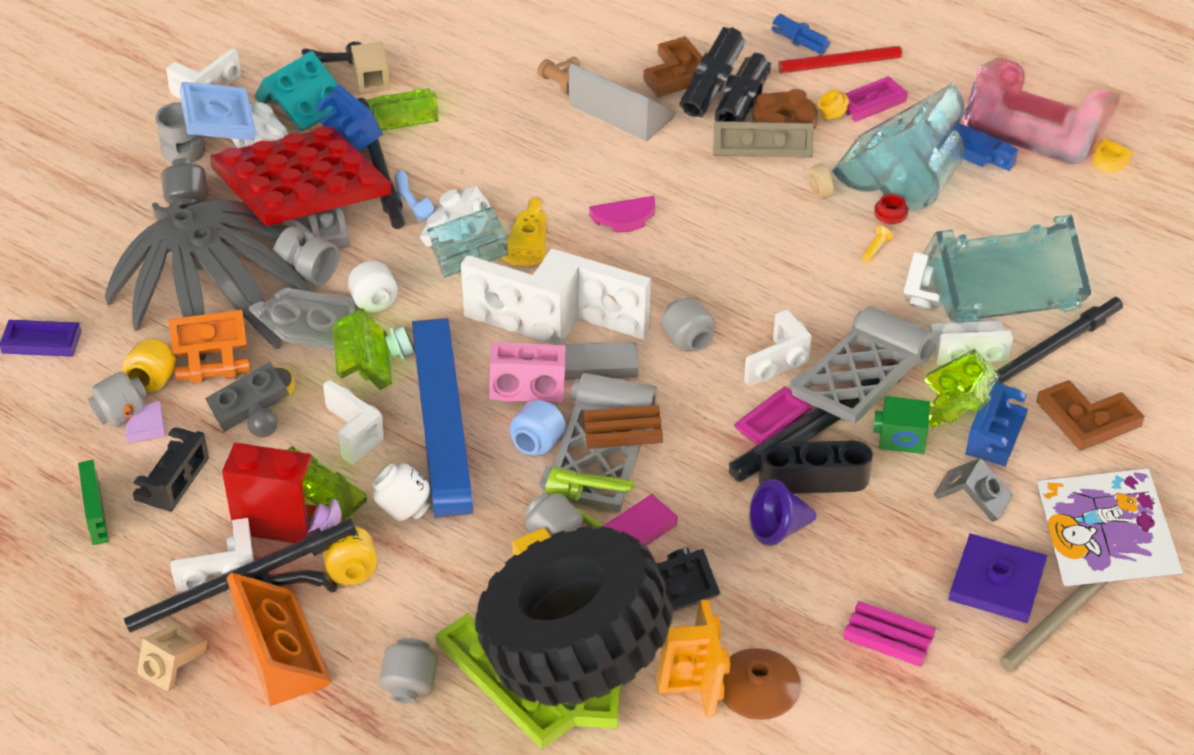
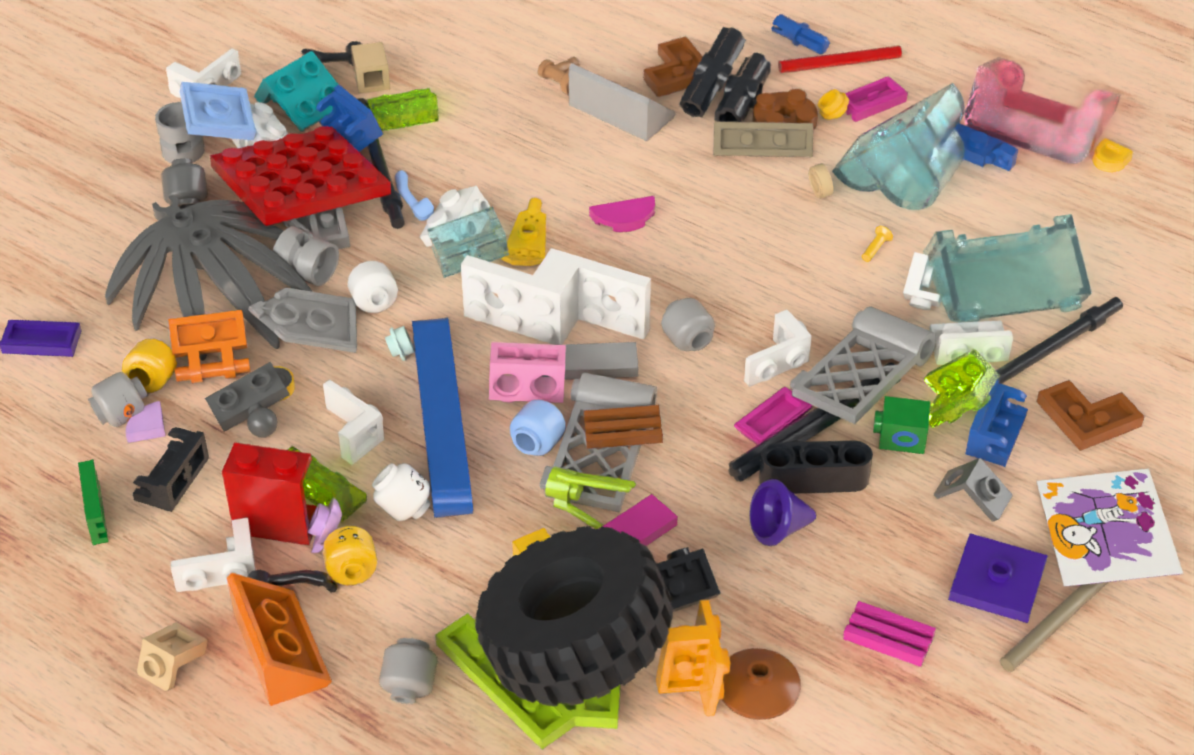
(315, 542): black bar -> none
(362, 348): clear neon green bracket -> none
(552, 513): light grey head -> none
(891, 209): red plate -> none

